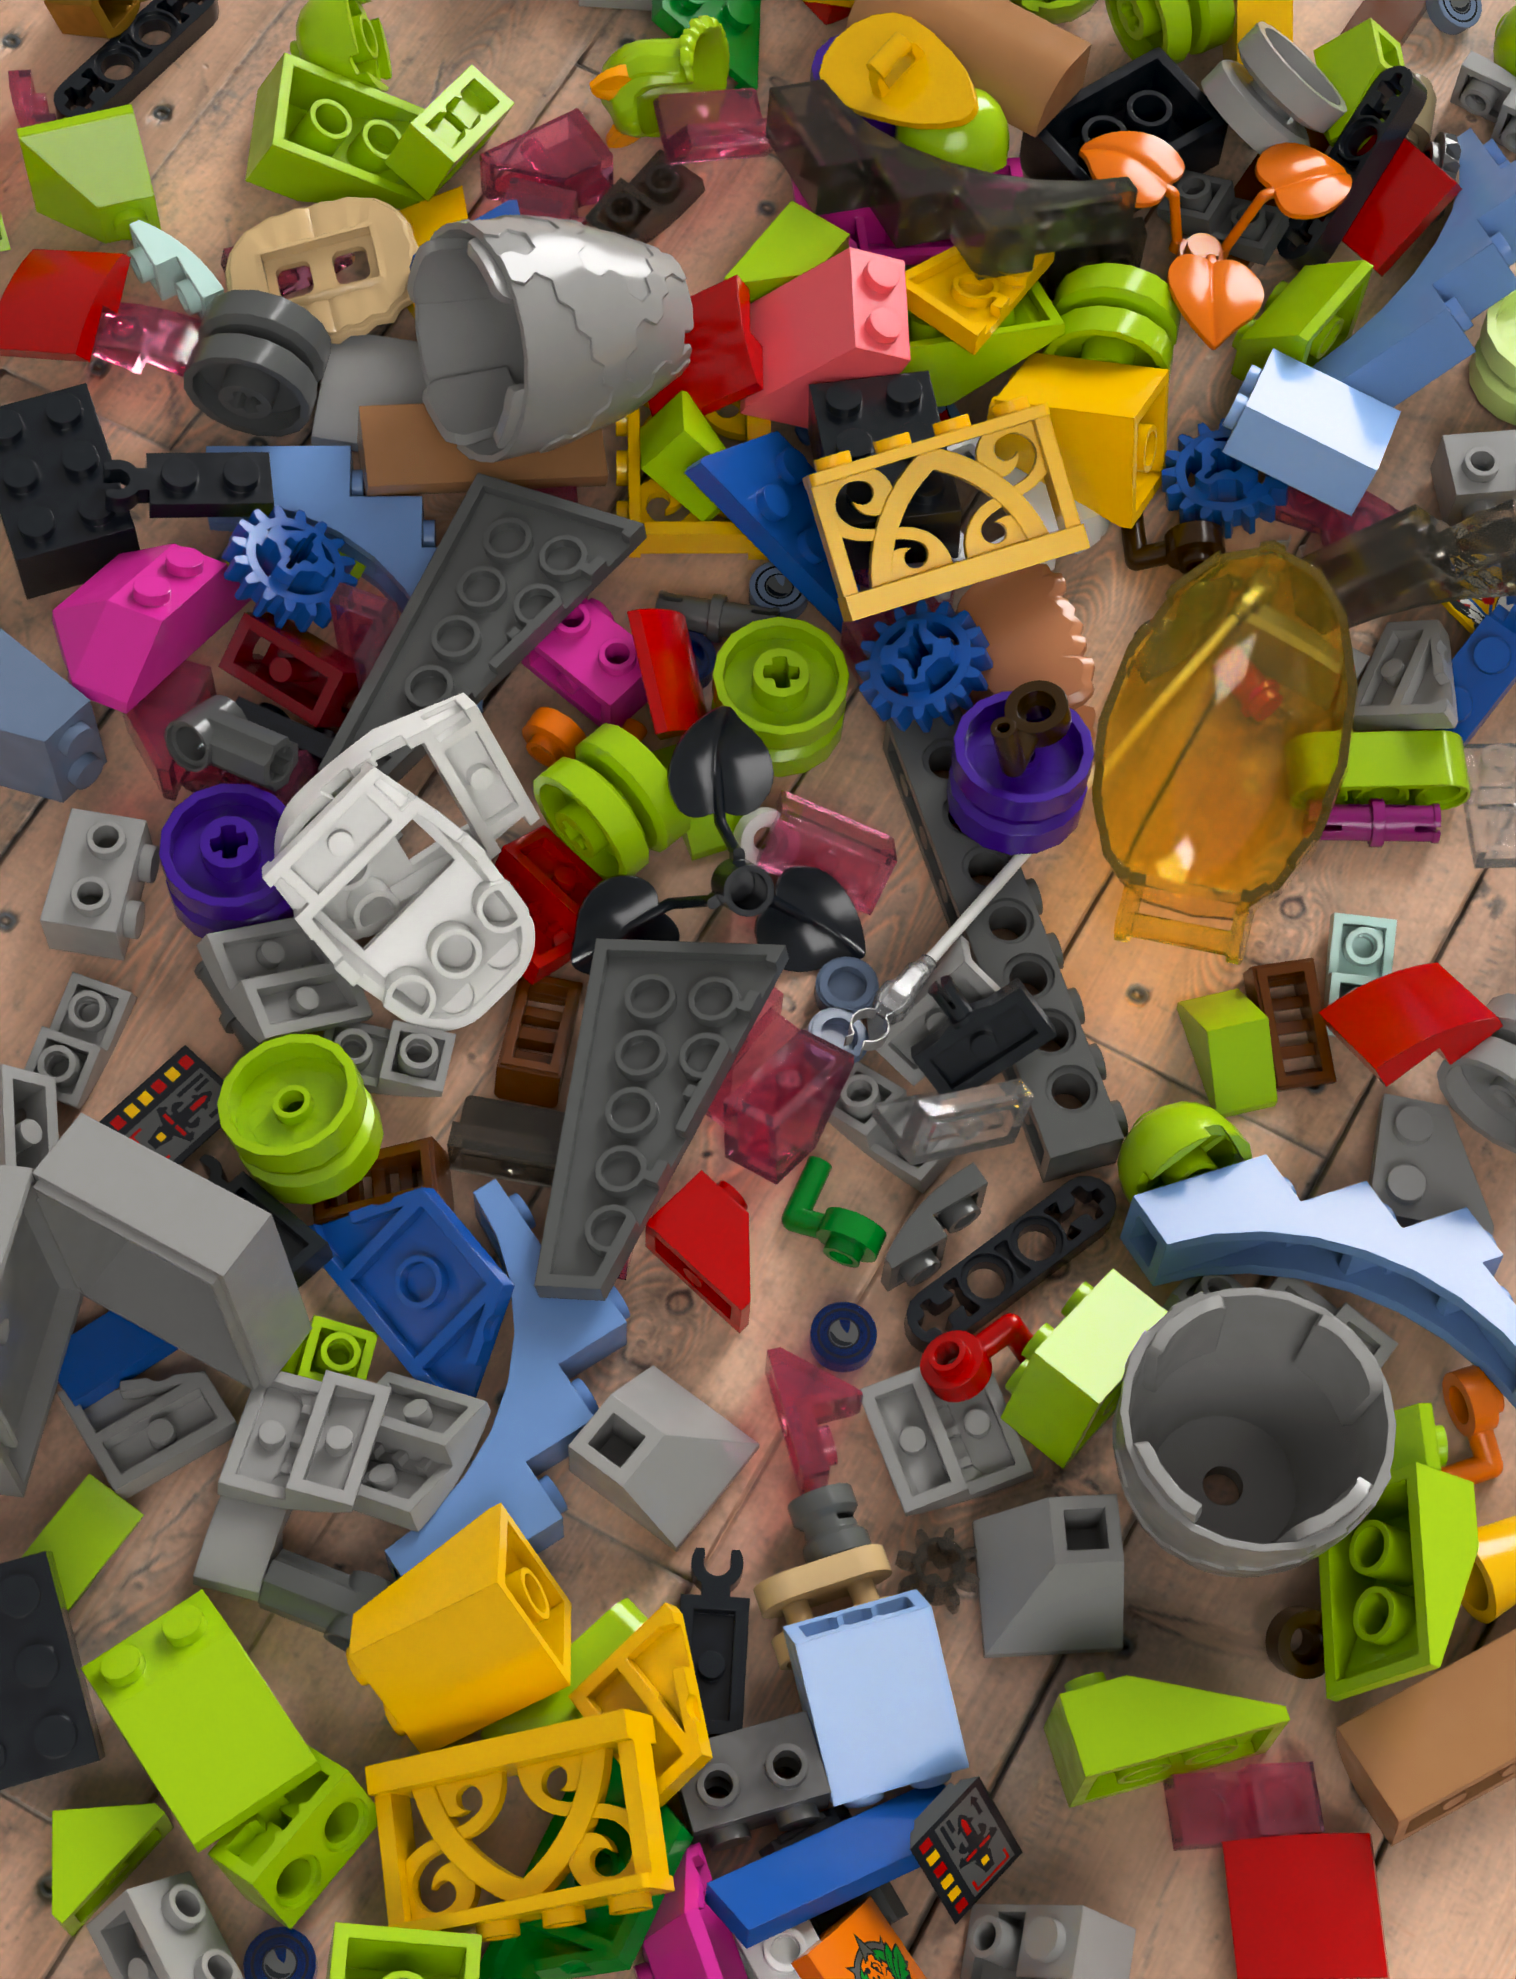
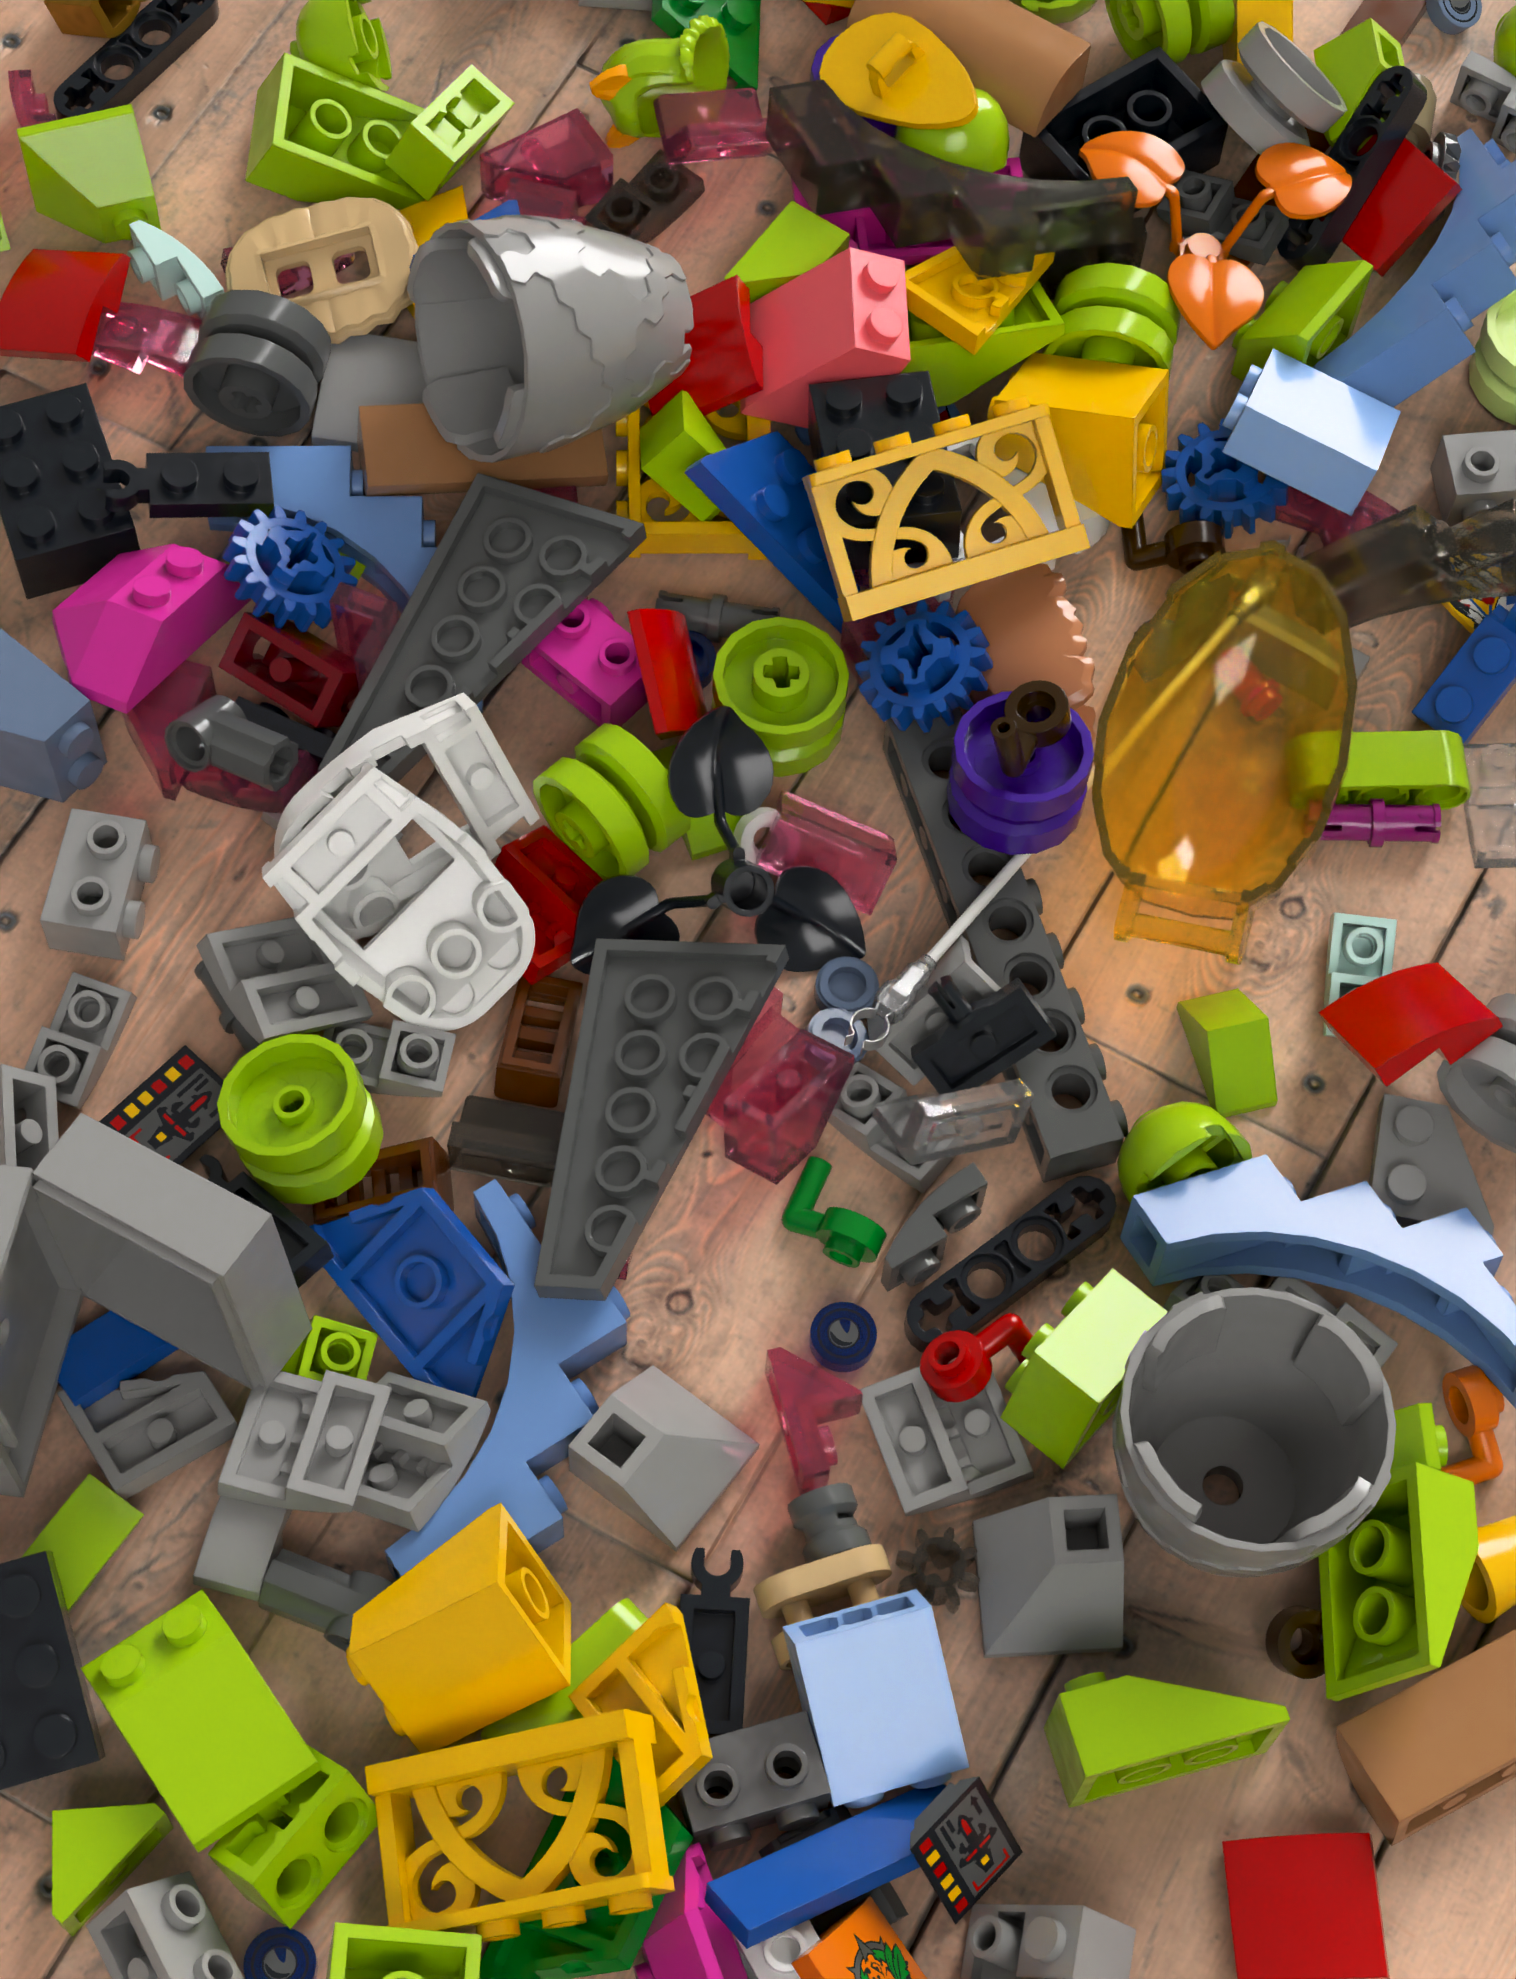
(216, 857): dark purple wheel -> none
(555, 735): orange plate -> none
(707, 1245): red slope -> none
(772, 589): sand blue tile -> none
(1242, 1804): clear pink slope -> none
(1303, 977): reddish brown slope -> none
(1408, 680): light grey wing -> none

